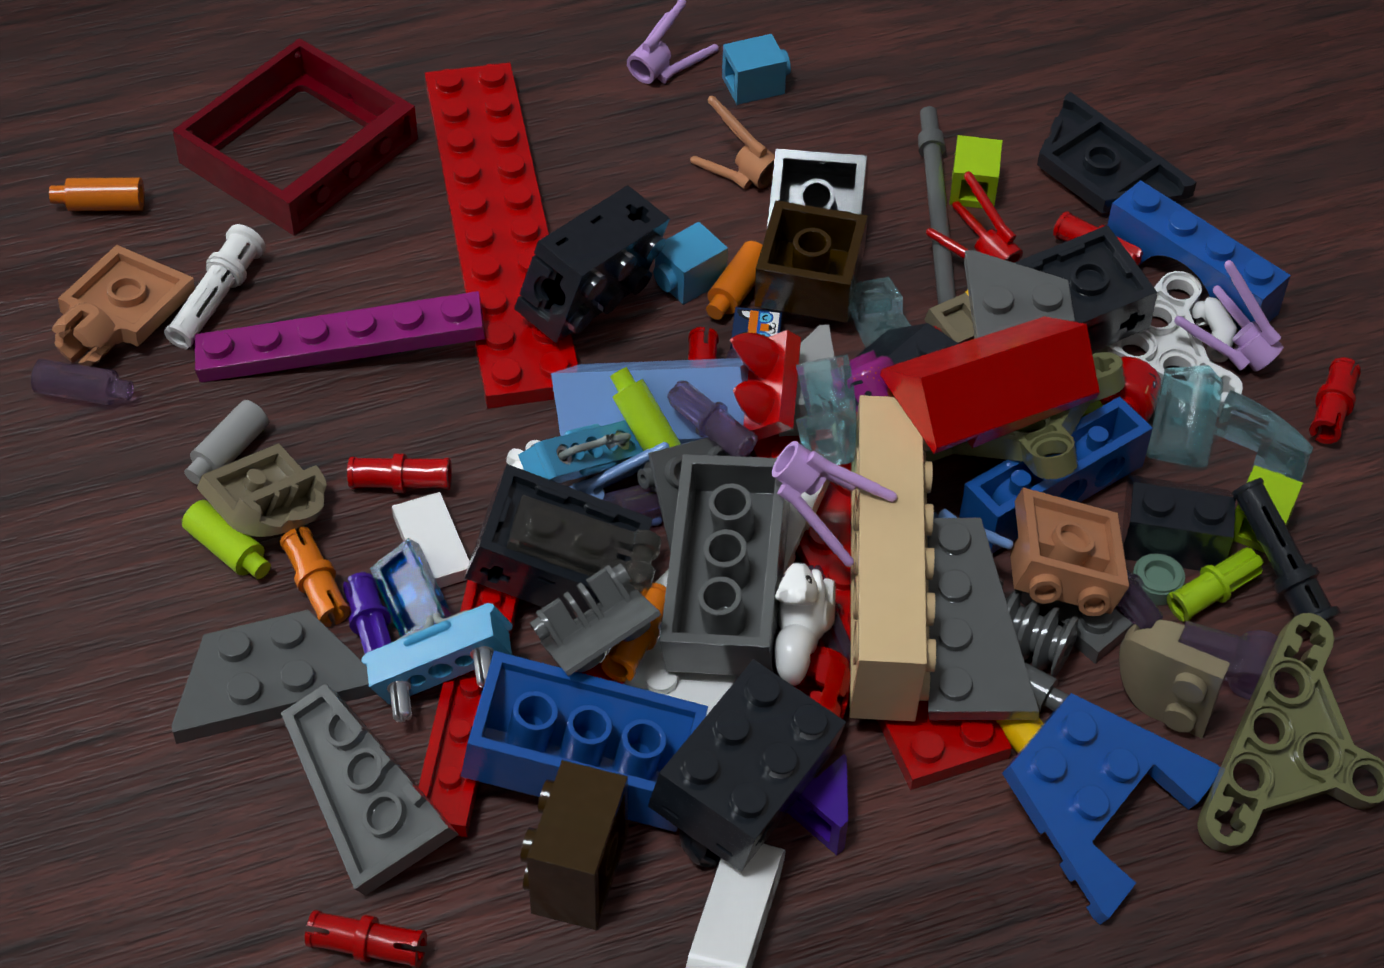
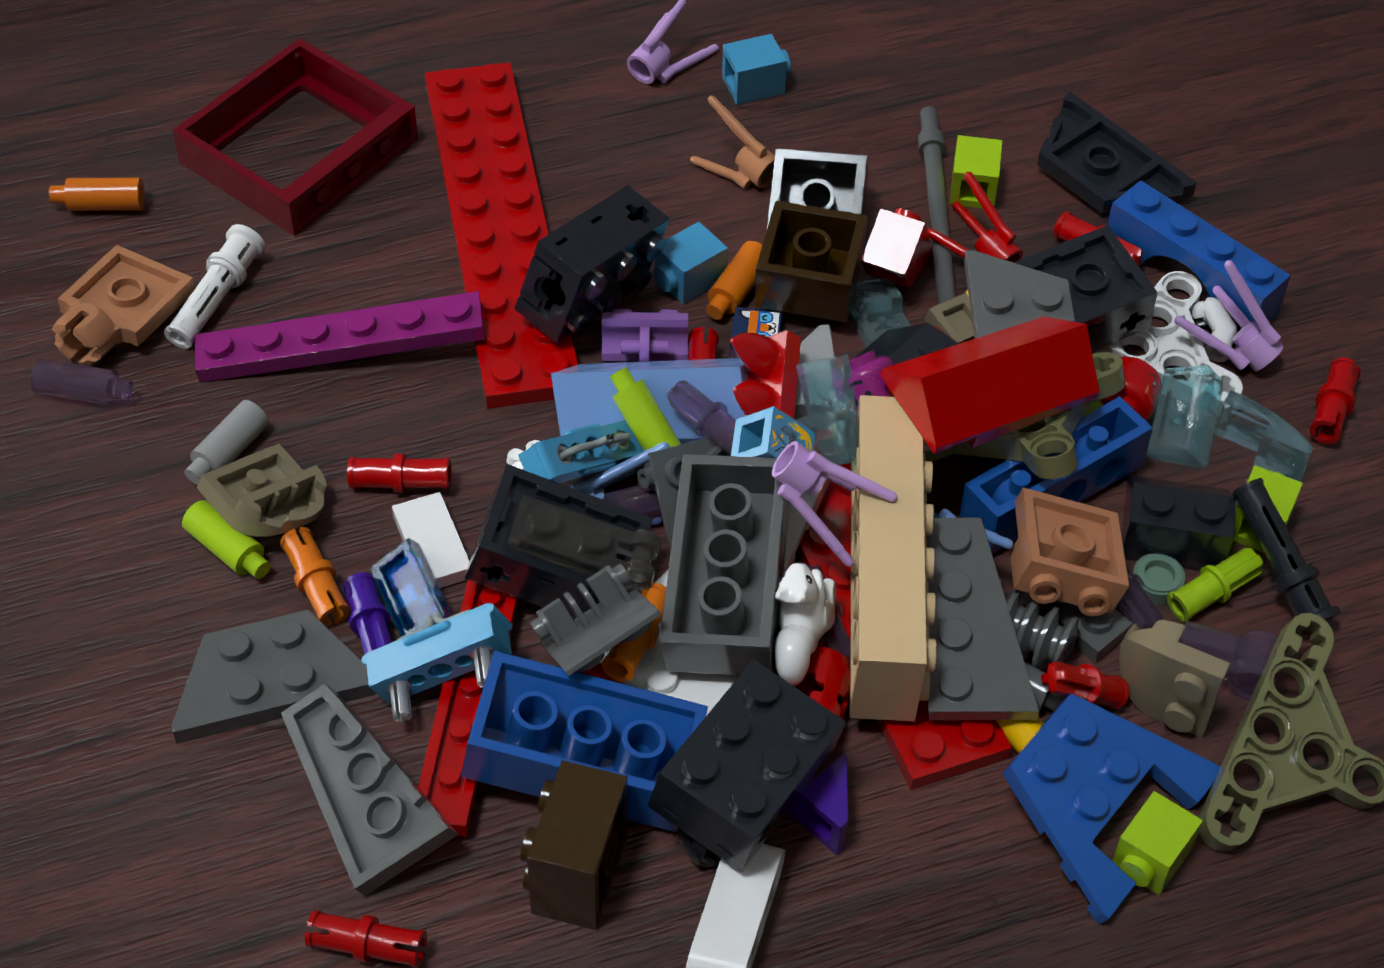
(644, 336): none -> medium lavender hips
(768, 433): none -> dark azure brick
(897, 247): none -> slope
(1088, 683): none -> red axle
(1156, 842): none -> lime brick

